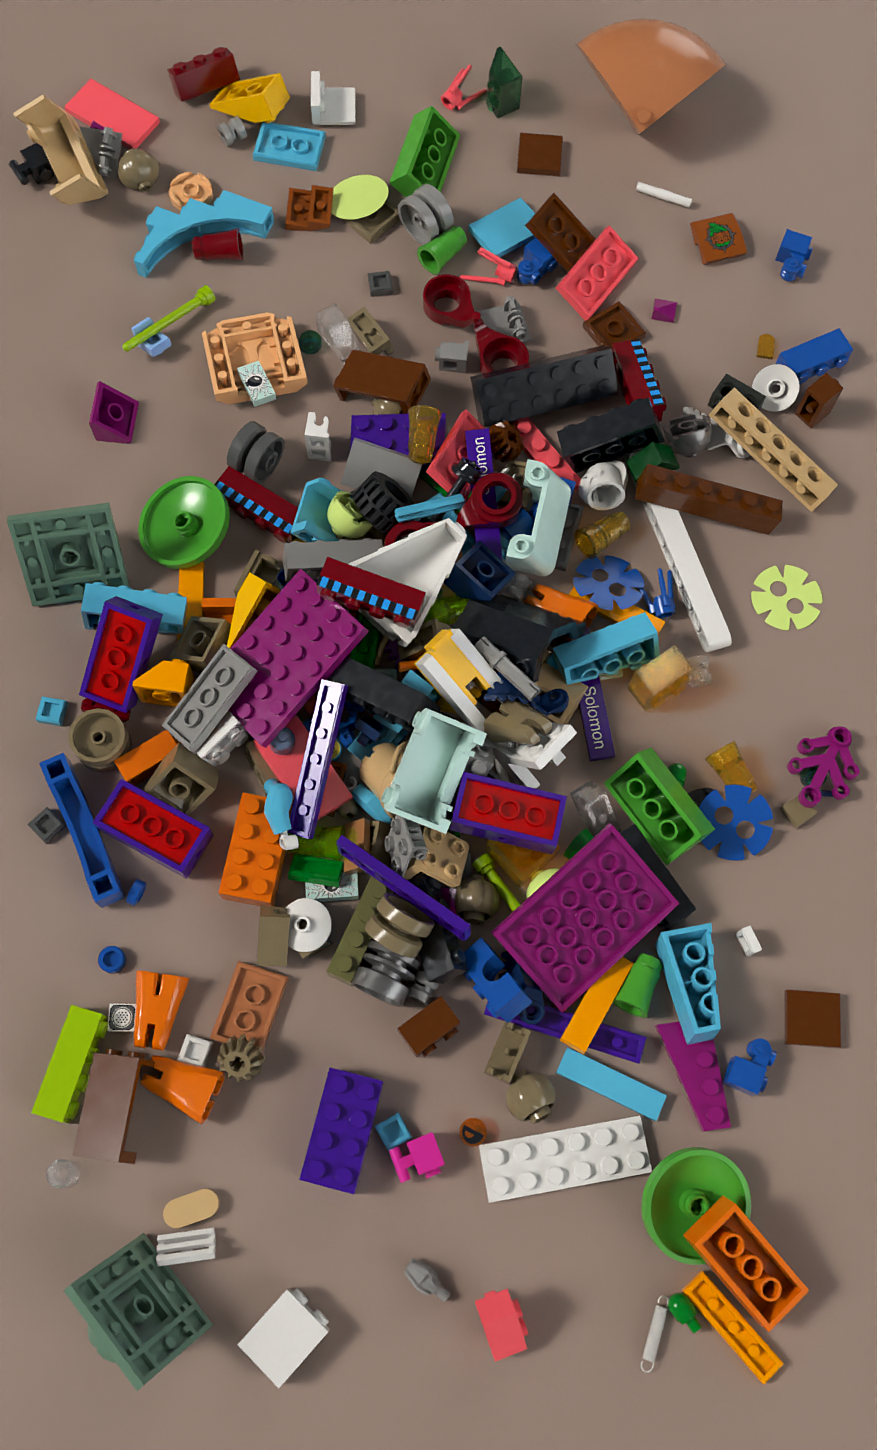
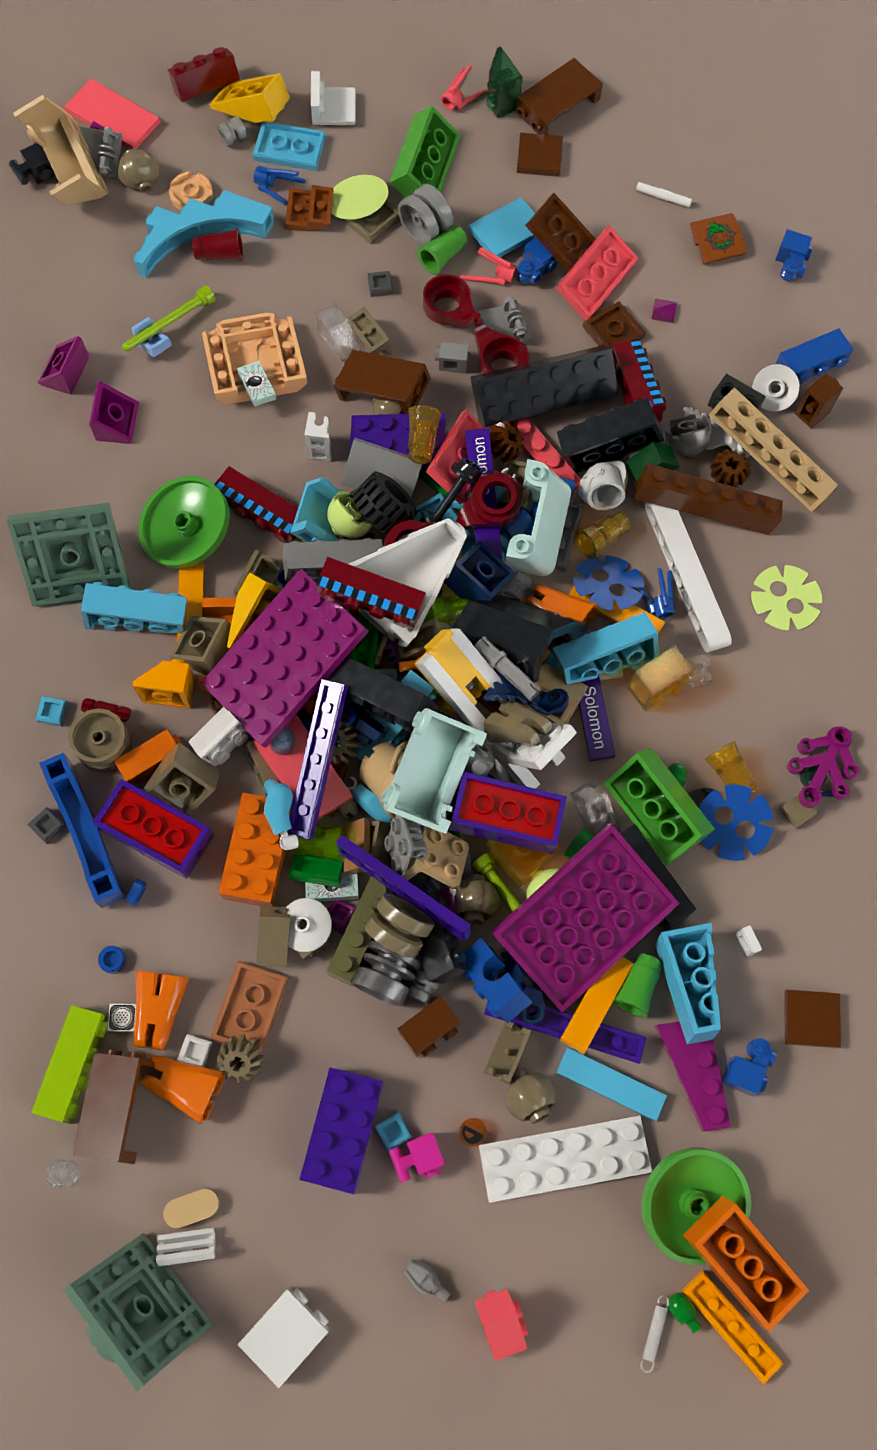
(65, 366): none -> magenta slope
(120, 653): brick -> none
(209, 698): light grey tile -> none
(255, 452): dark grey wheel -> none
(267, 176): none -> blue plant
(310, 342): clear green tile -> none
(341, 915): none -> magenta slope
(348, 744): none -> dark tan gear
(429, 508): medium azure axle -> none
(557, 95): none -> reddish brown panel
(649, 65): nougat brick -> none
(730, 468): none -> reddish brown gear
(765, 346): clear yellow piece -> none

